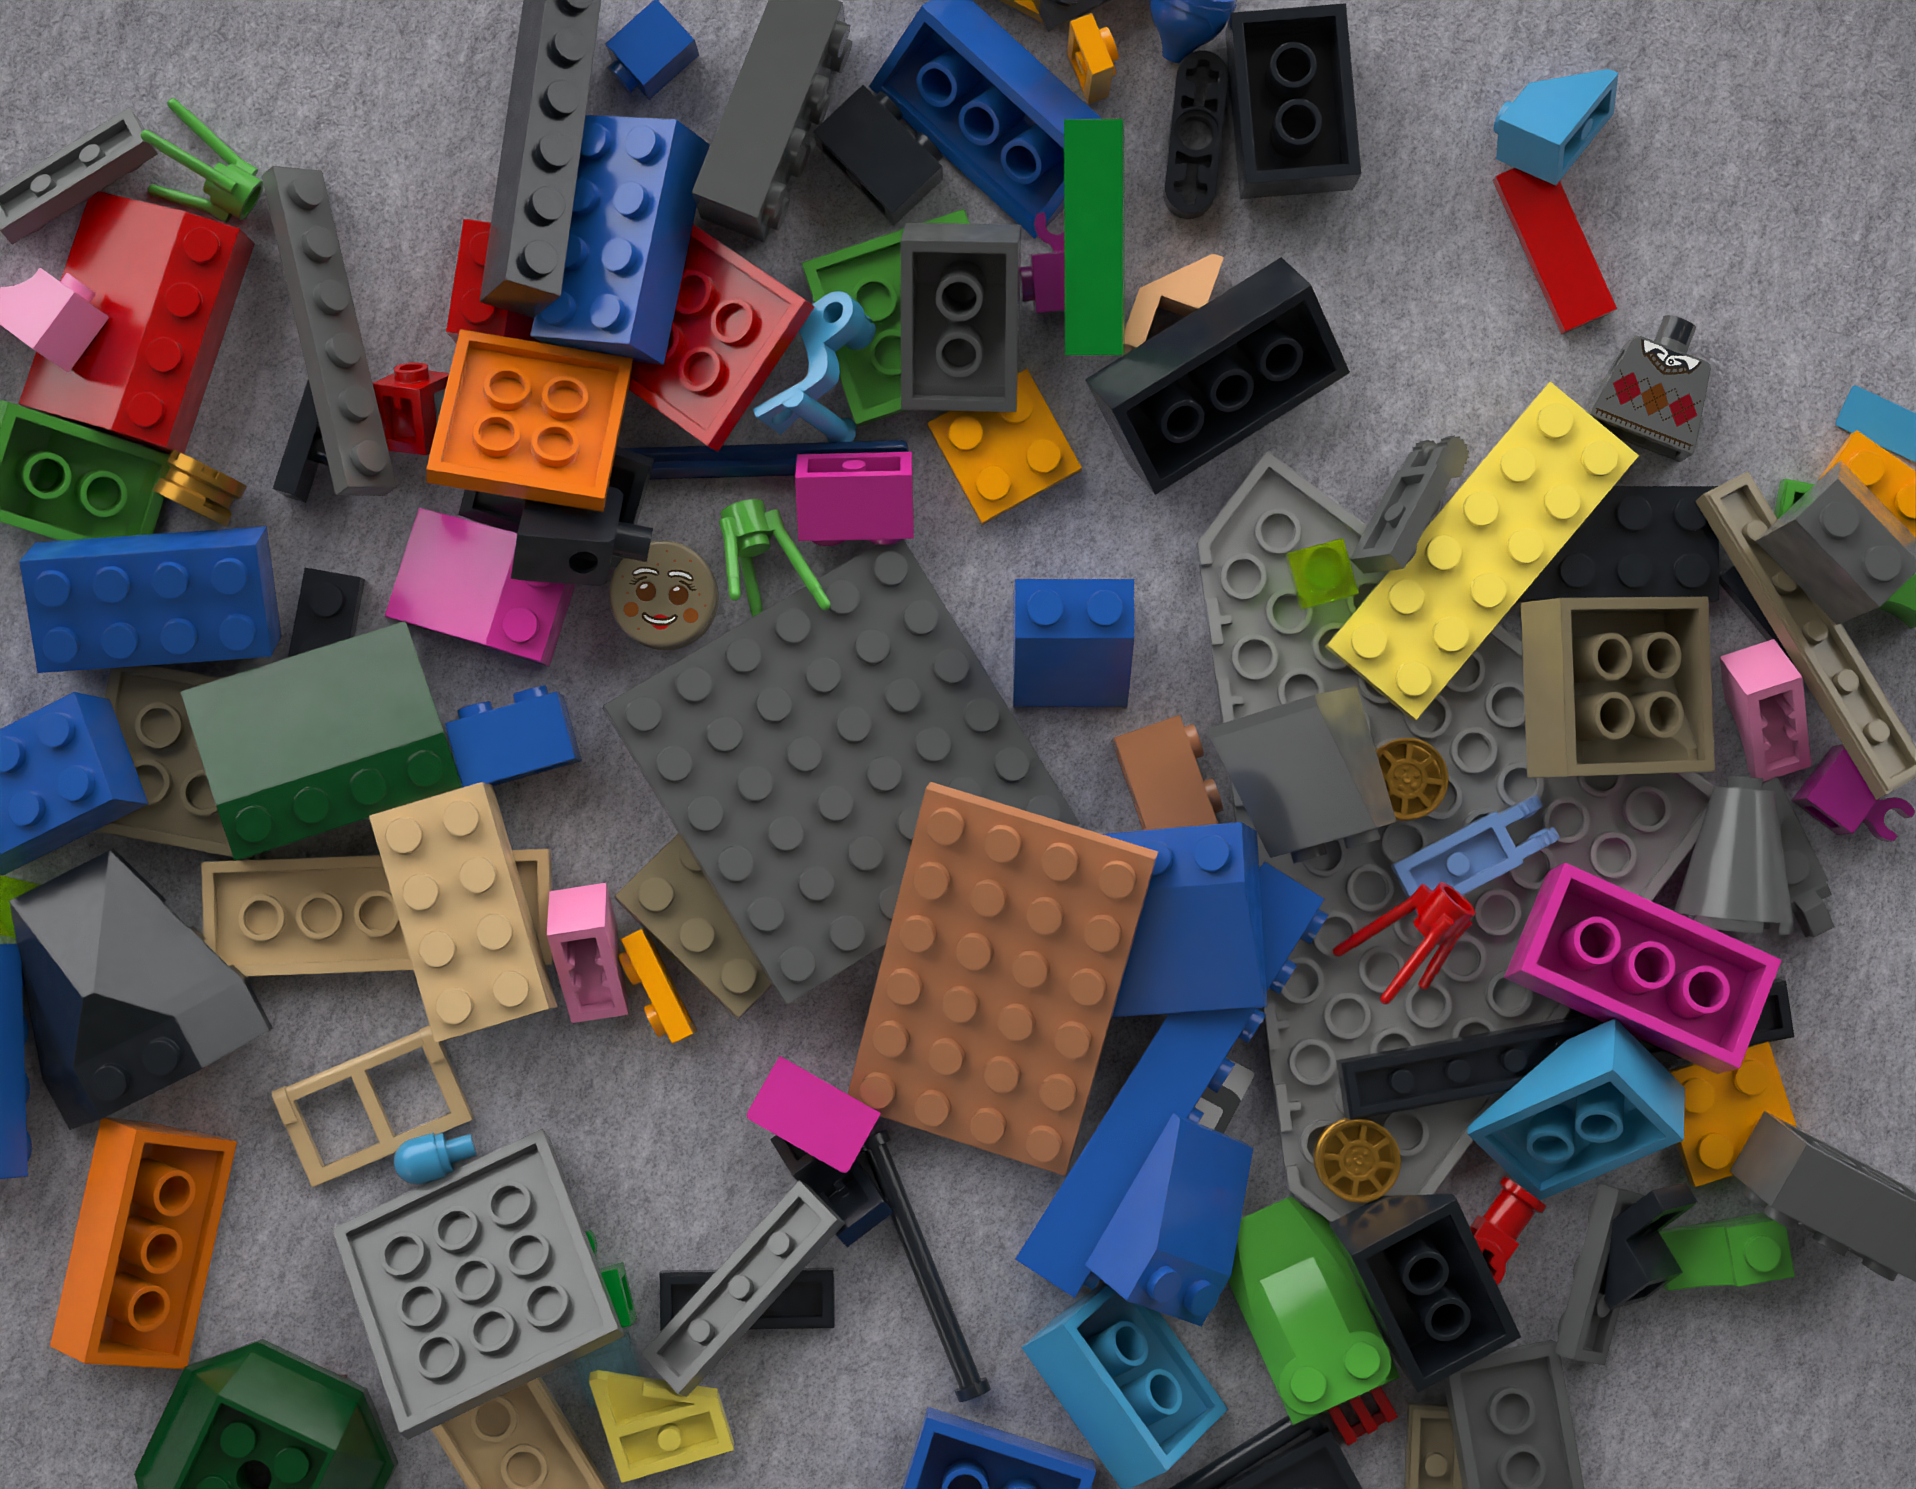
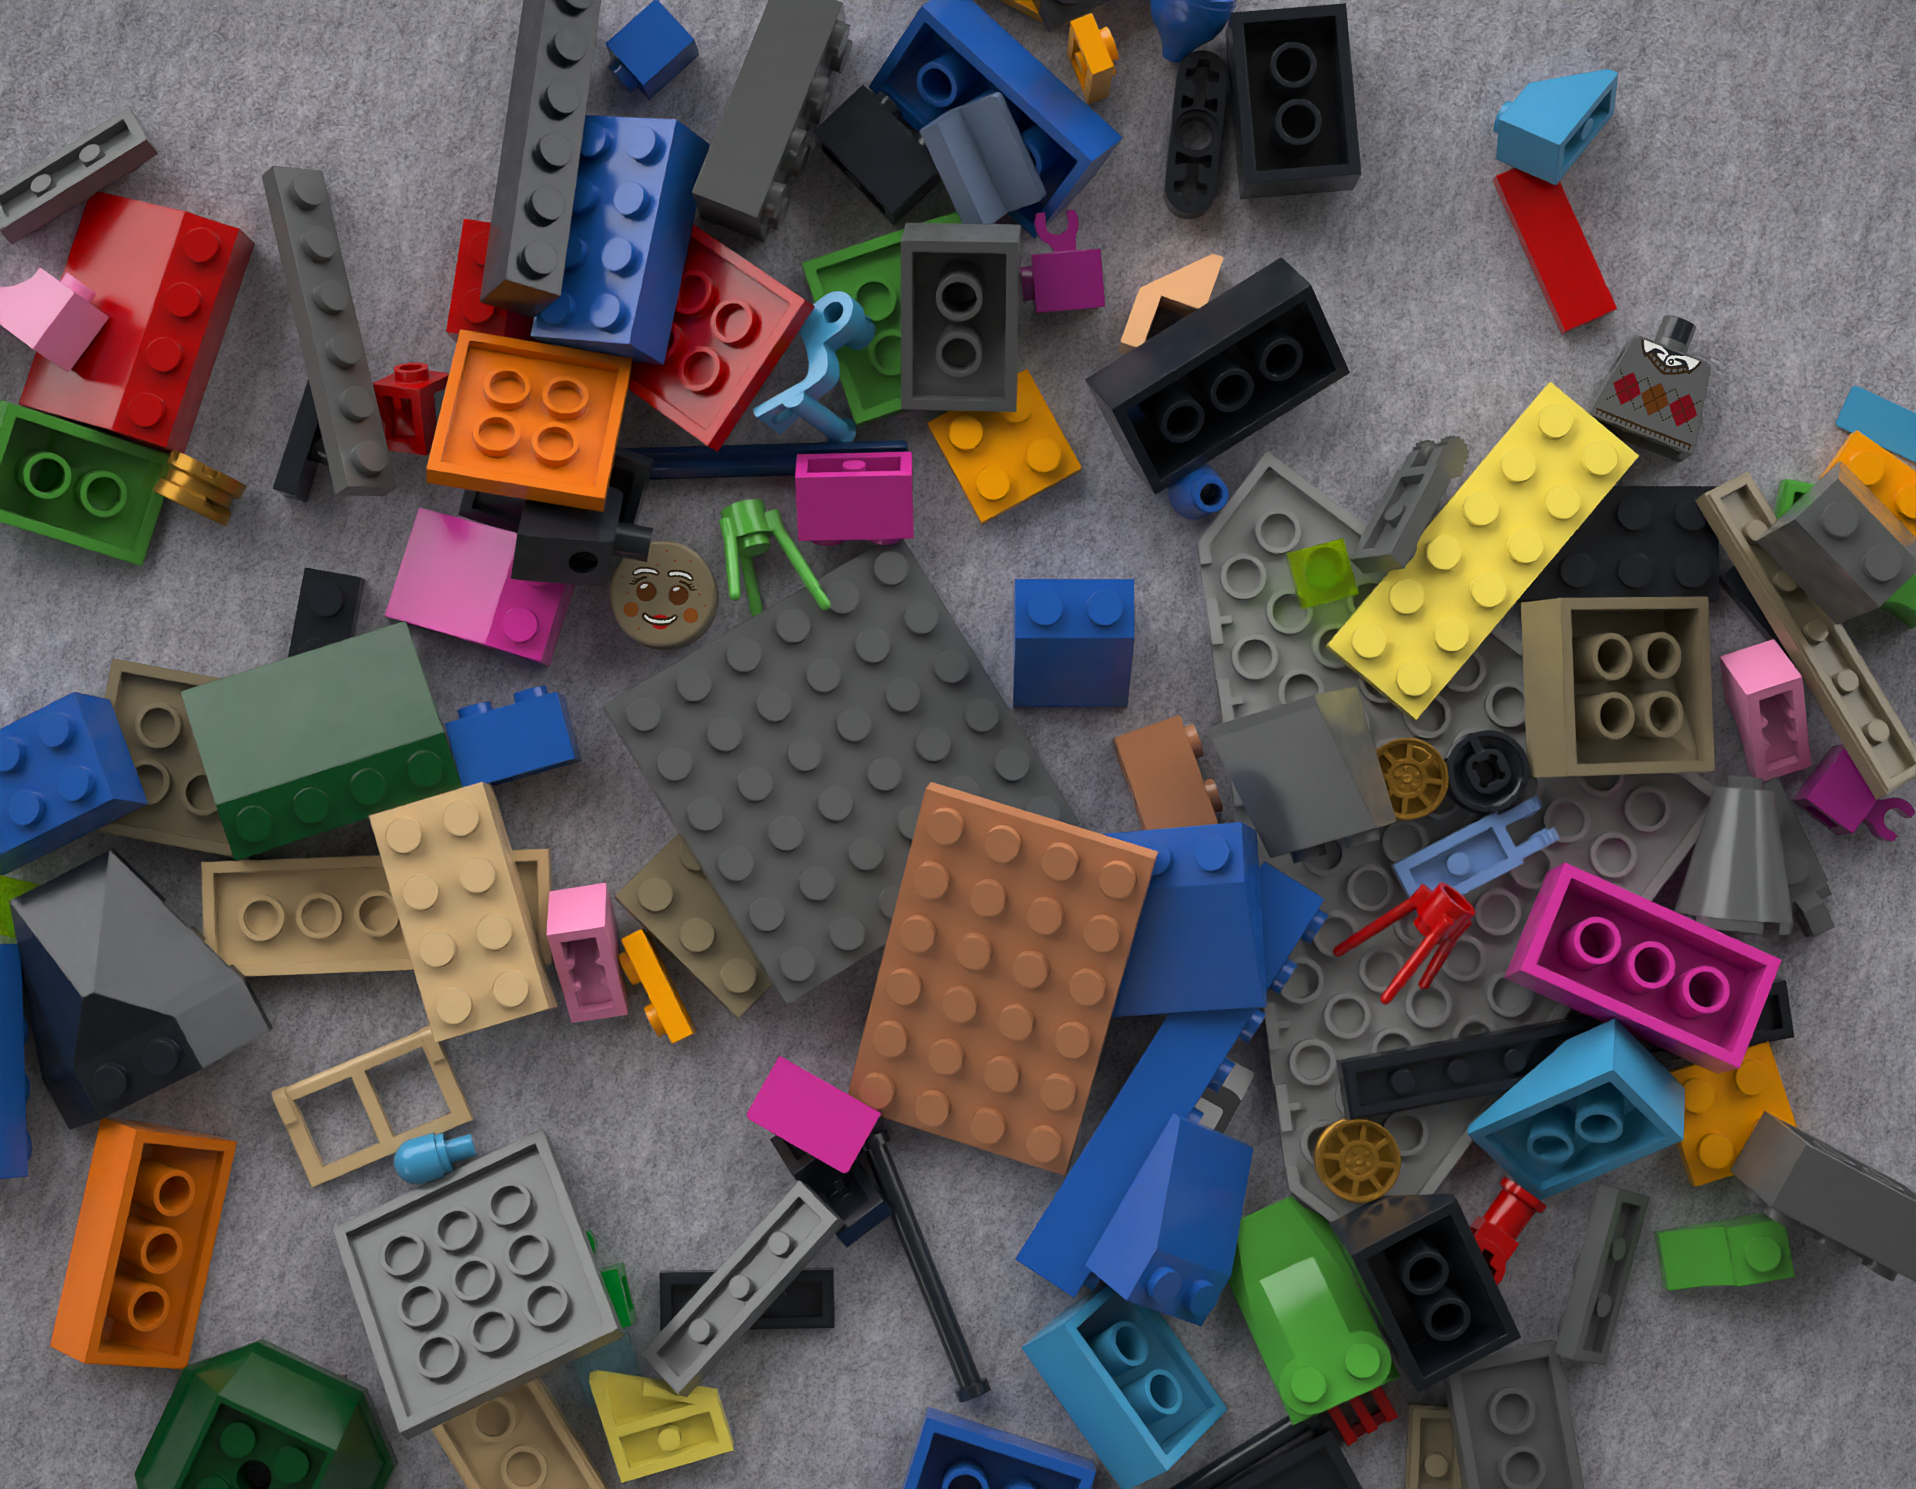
(151, 599): blue brick -> none
(231, 187): bright green plant -> none
(983, 160): none -> sand blue panel
(1094, 236): green tile -> none
(1185, 493): none -> blue cone
(1486, 771): none -> black wheel
(1638, 1254): black slope -> none

